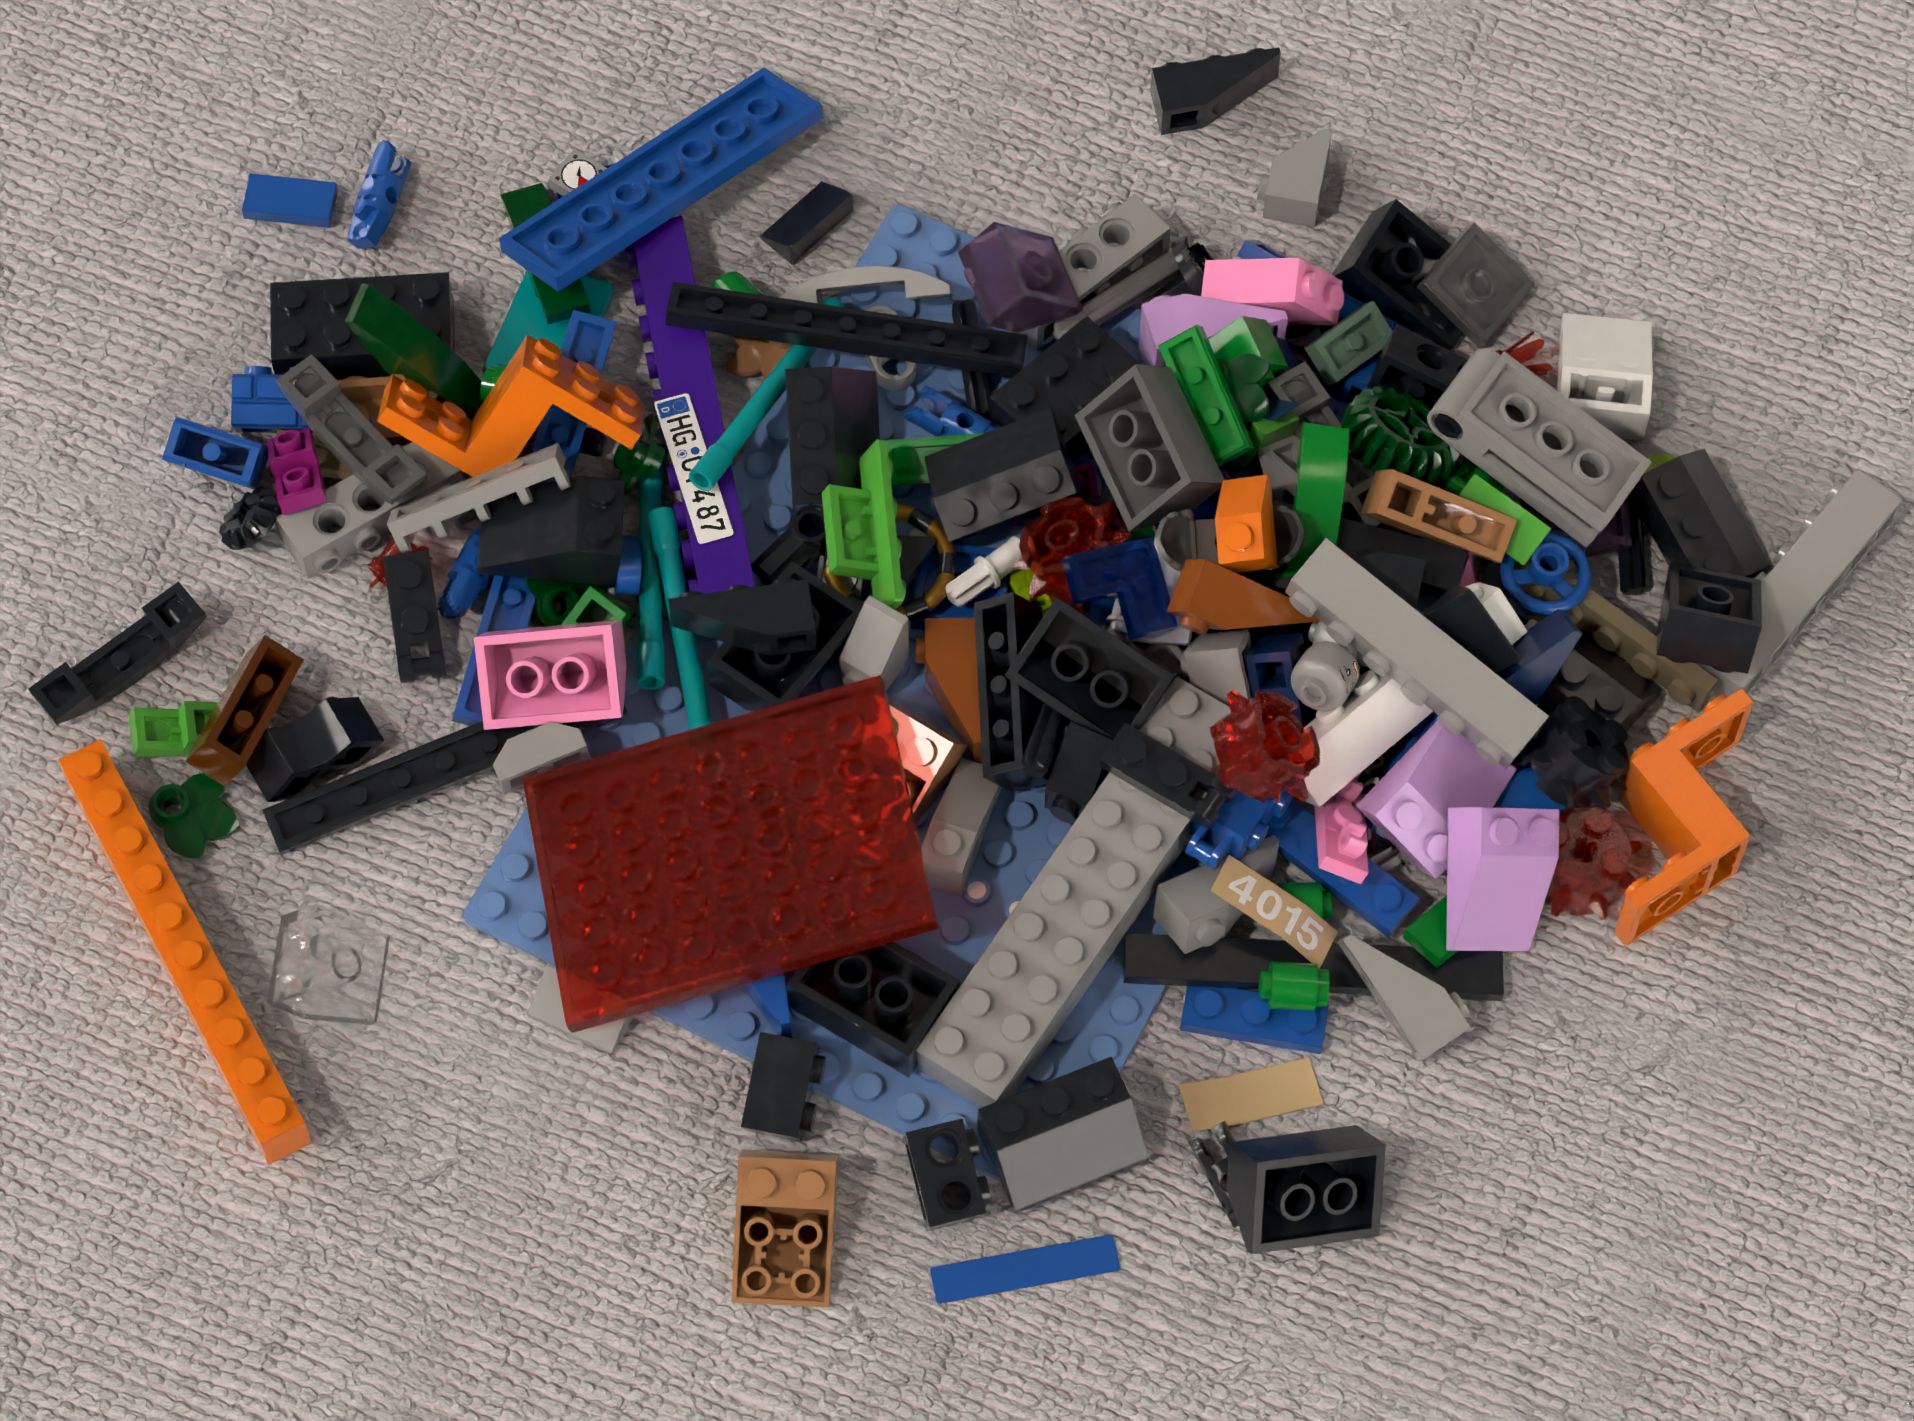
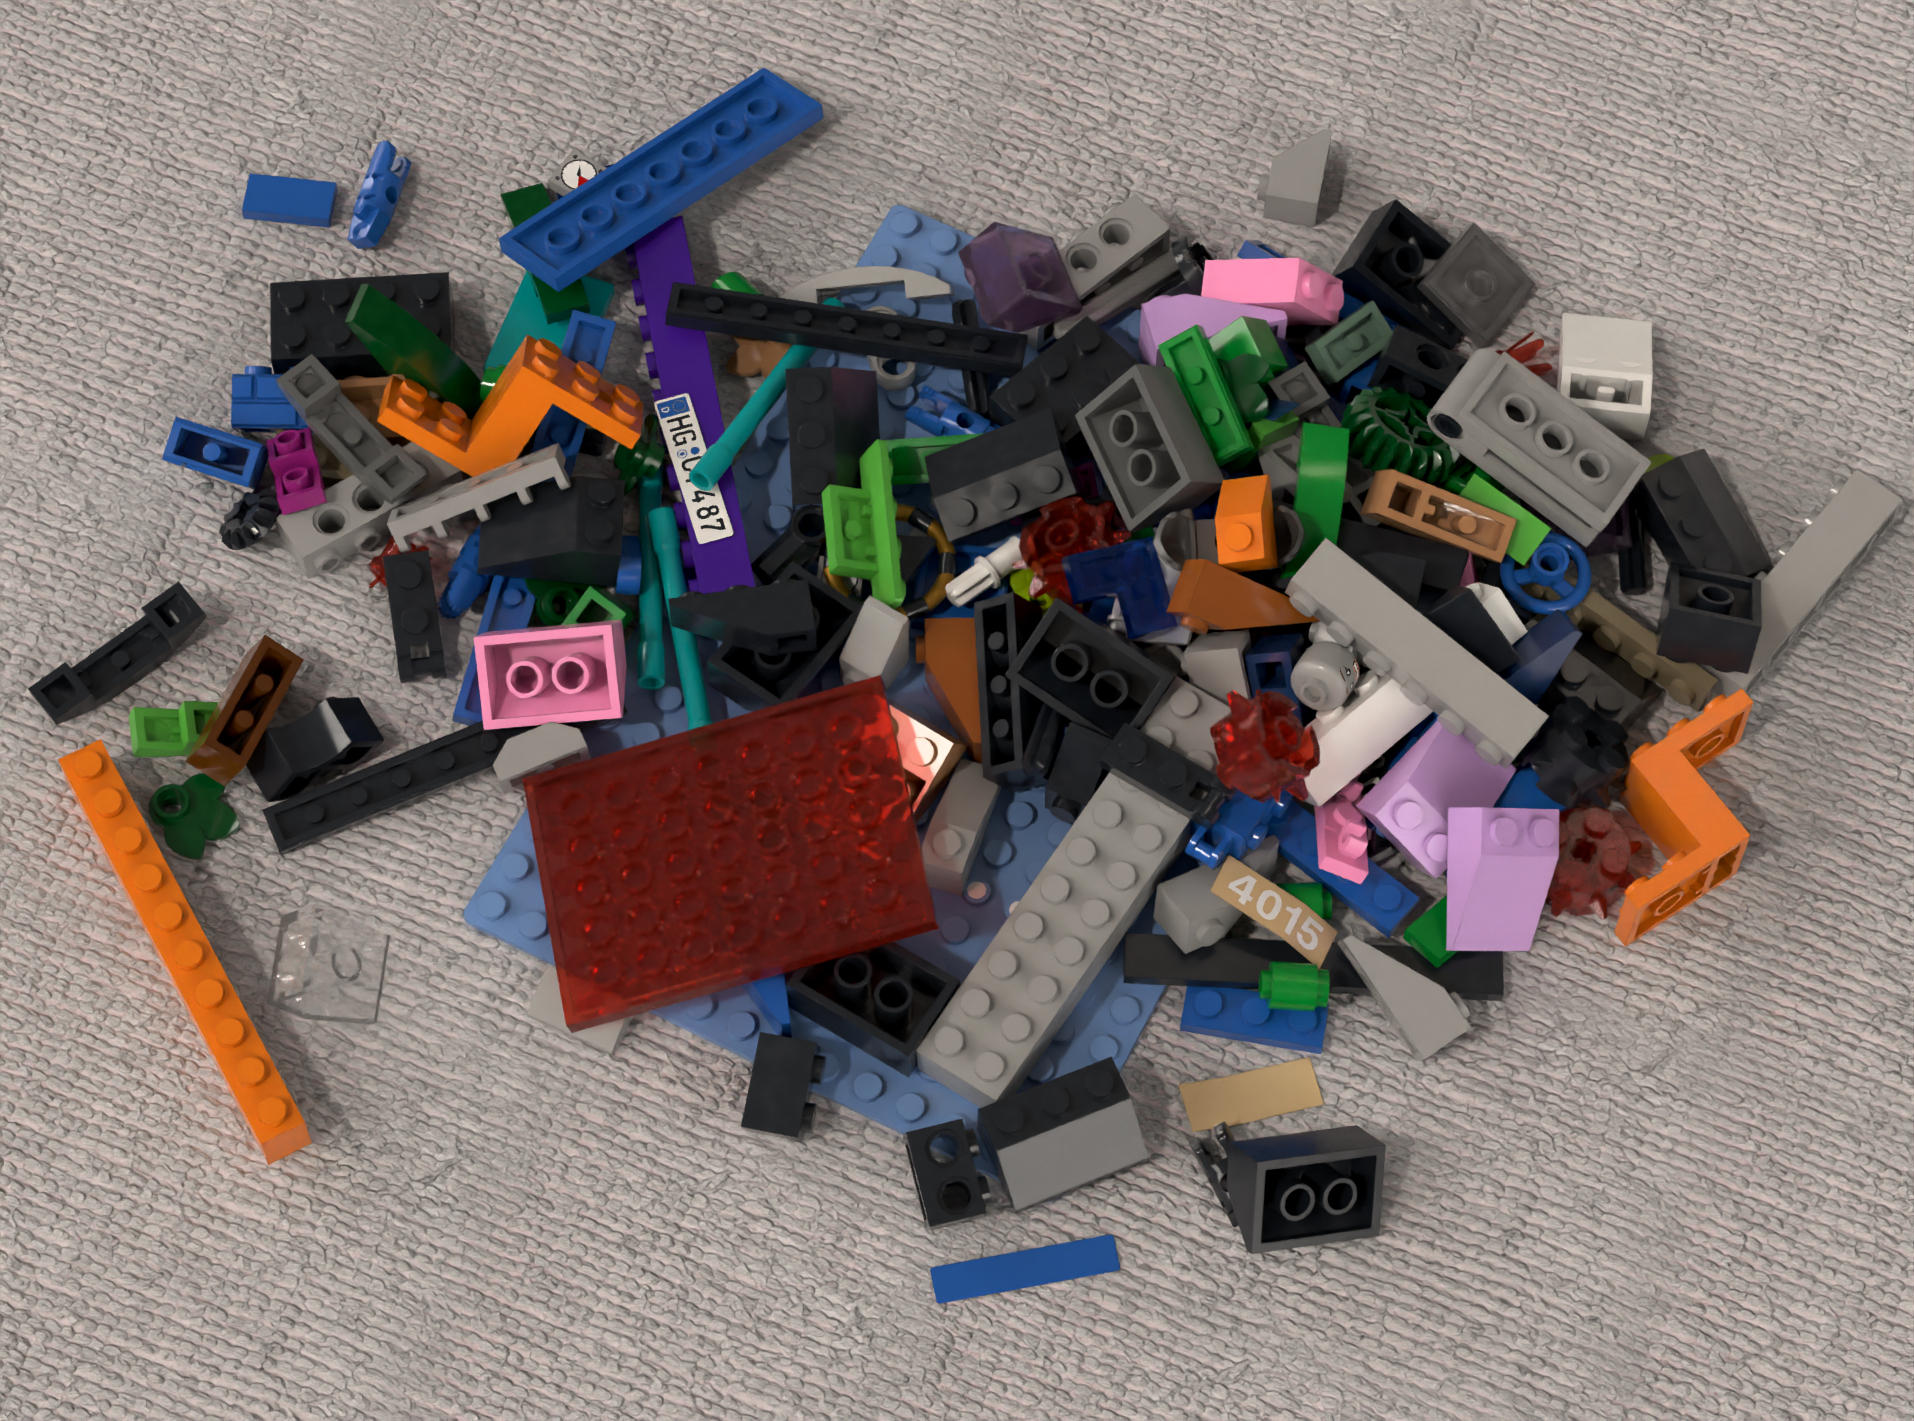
(784, 1228): medium nougat slope -> none
(808, 221): black slope -> none
(1203, 90): black slope -> none

